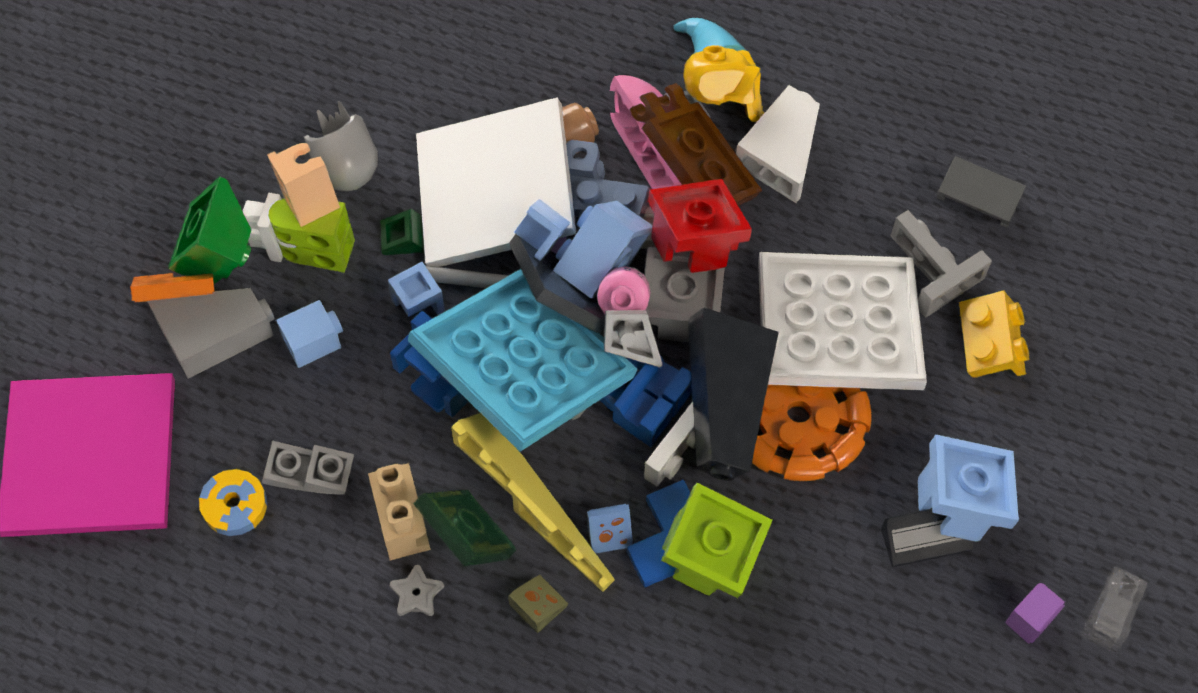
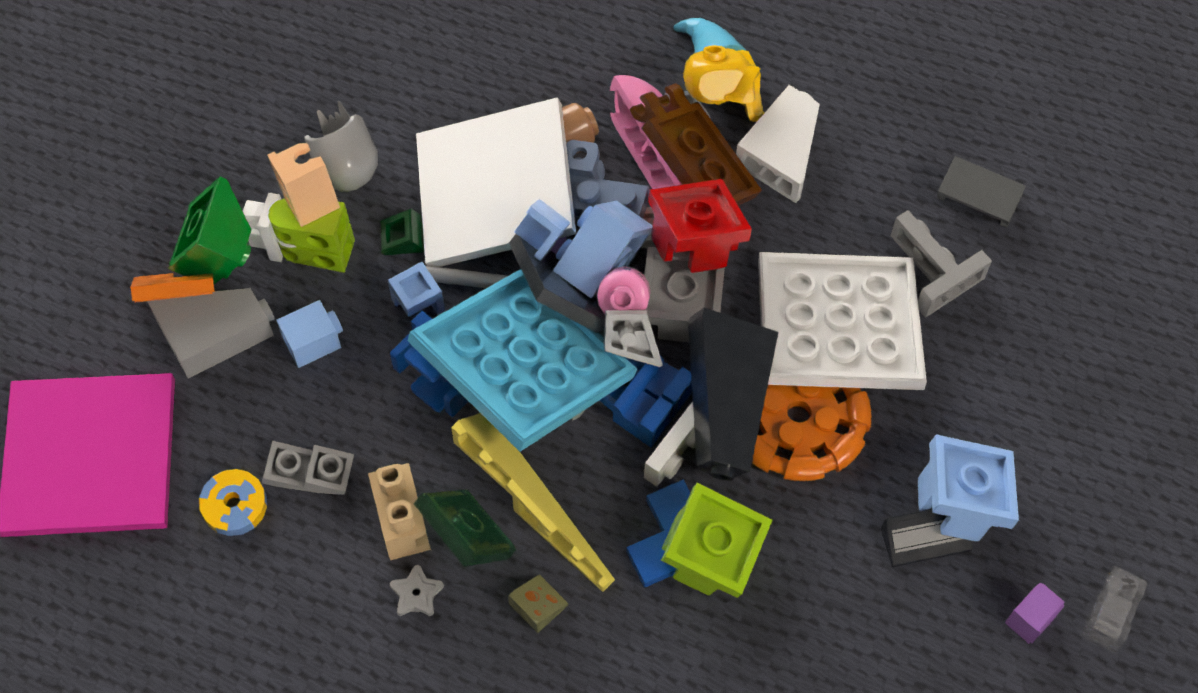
(609, 528): medium blue slope -> none
(993, 335): yellow bracket -> none

